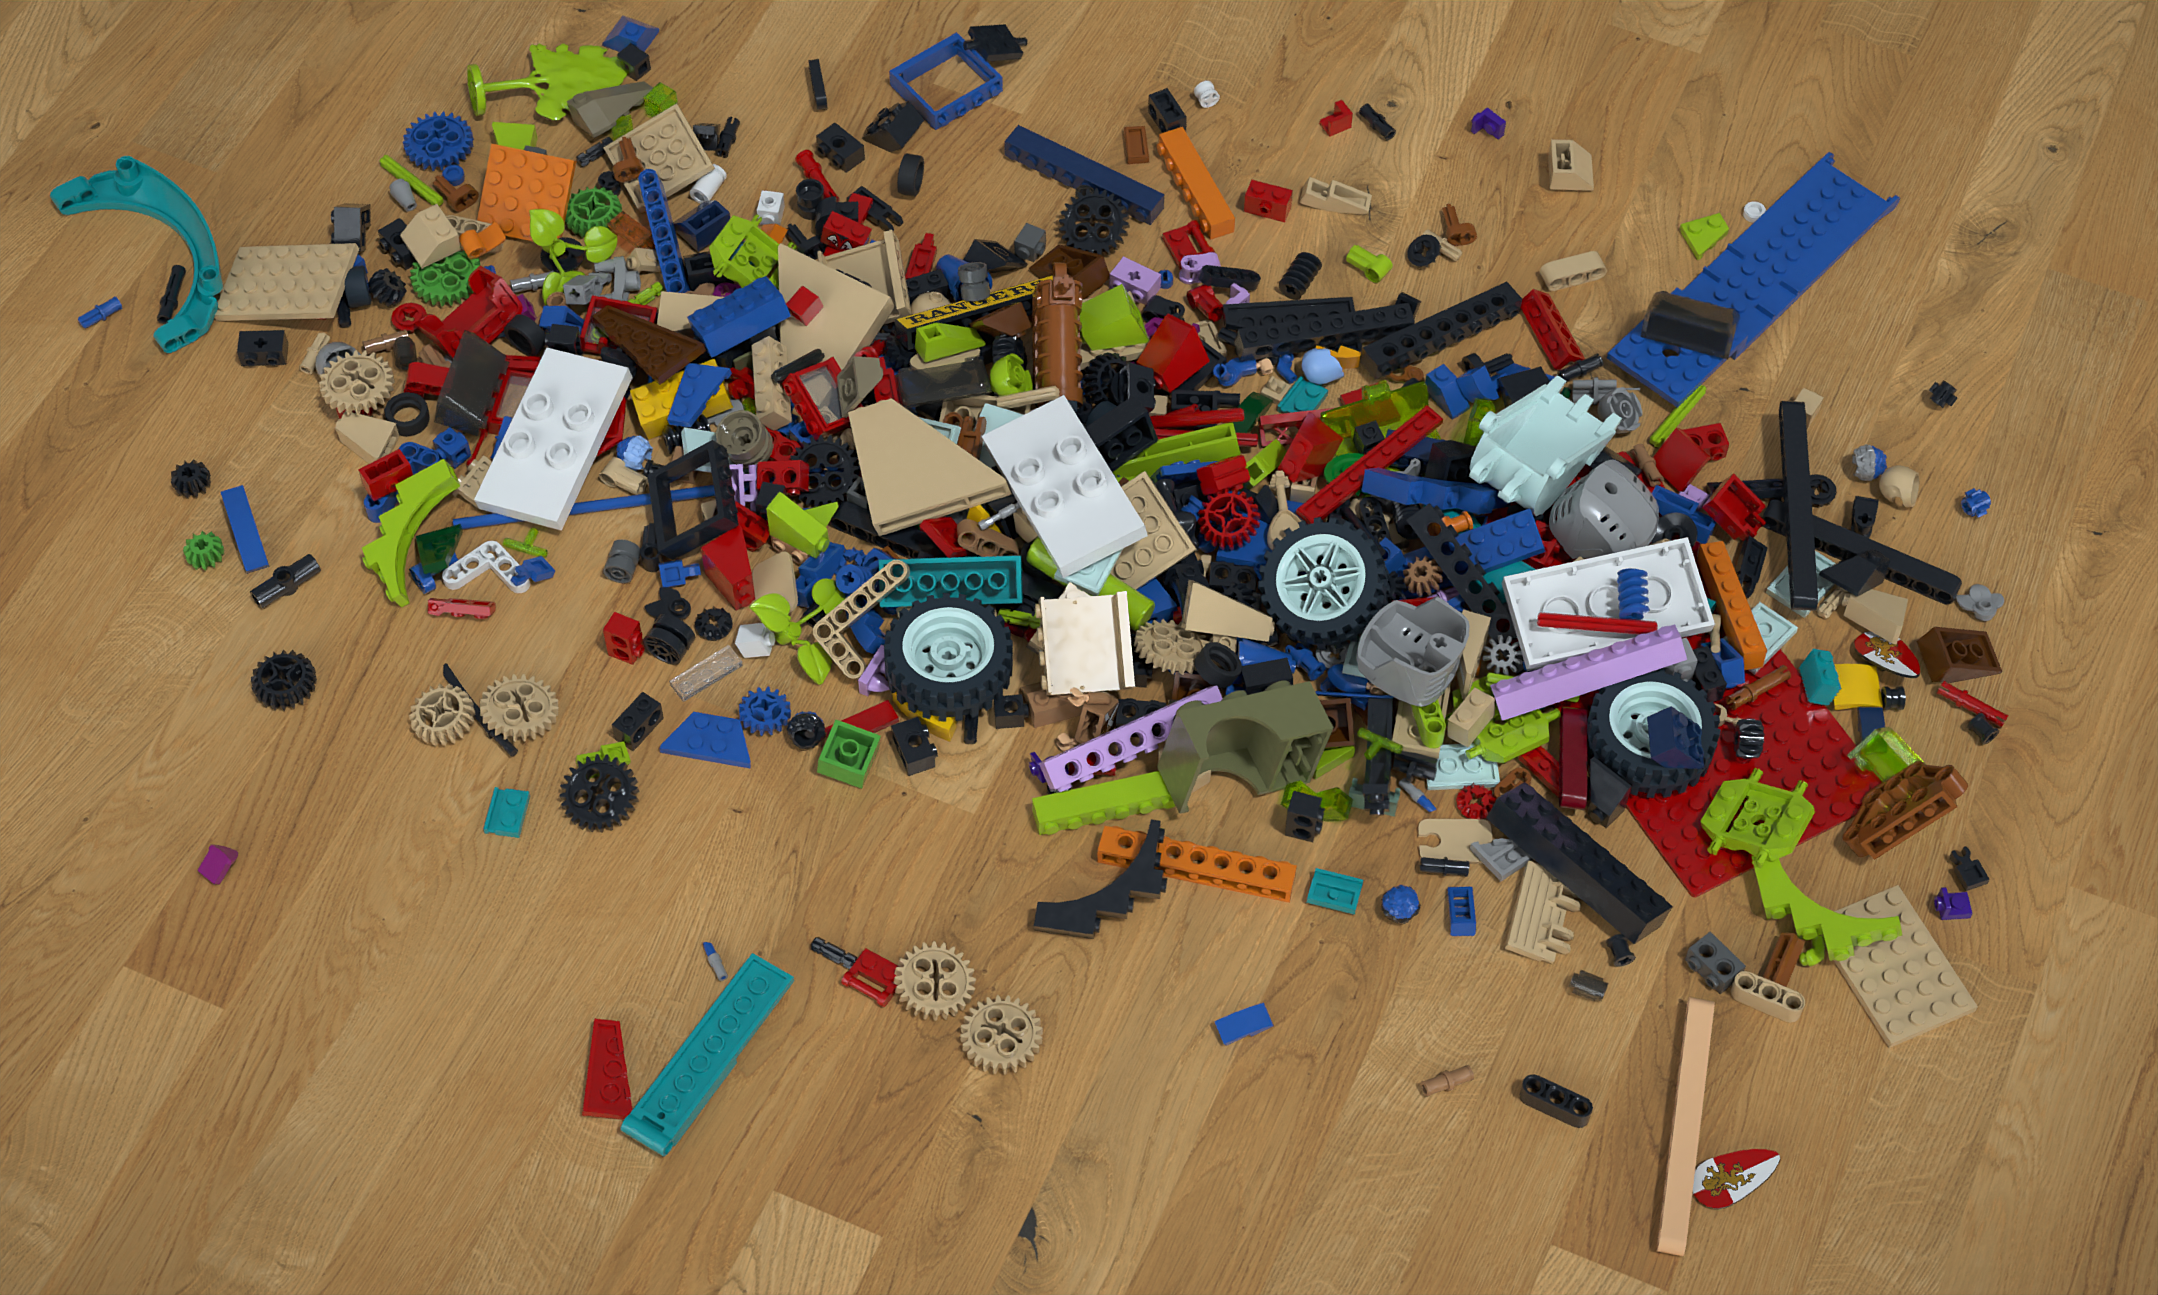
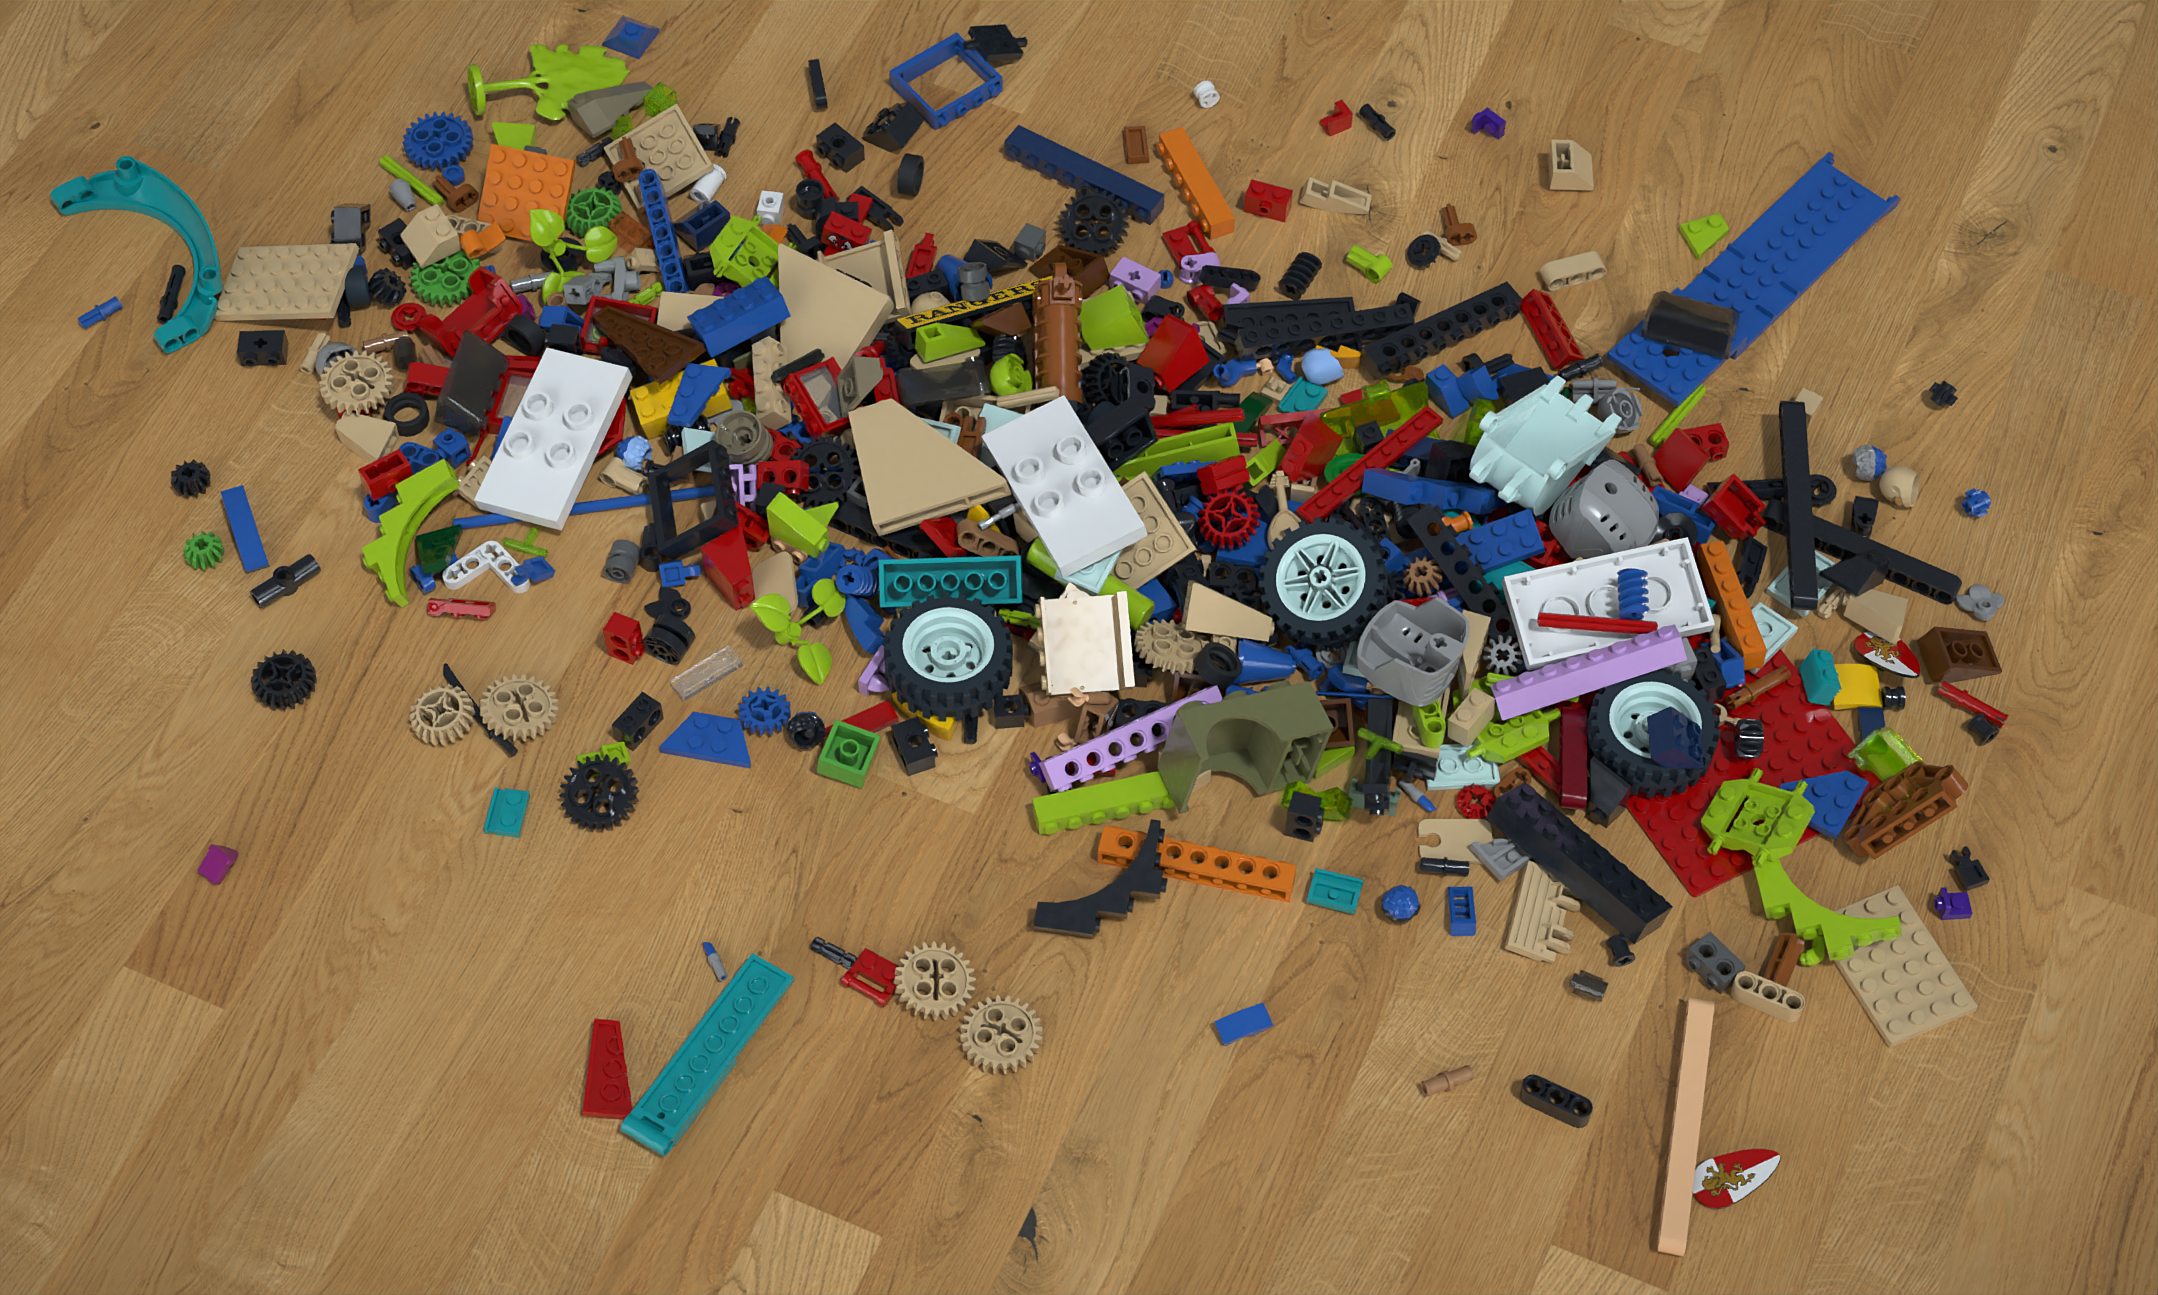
(636, 60): black panel -> none
(709, 631): black gear -> none
(754, 640): white brick -> none
(804, 305): red panel -> none
(855, 614): tan beam -> none
(1166, 111): black brick -> none
(1261, 675): black hinge -> none
(1753, 211): white tile -> none
(1833, 799): none -> blue plate

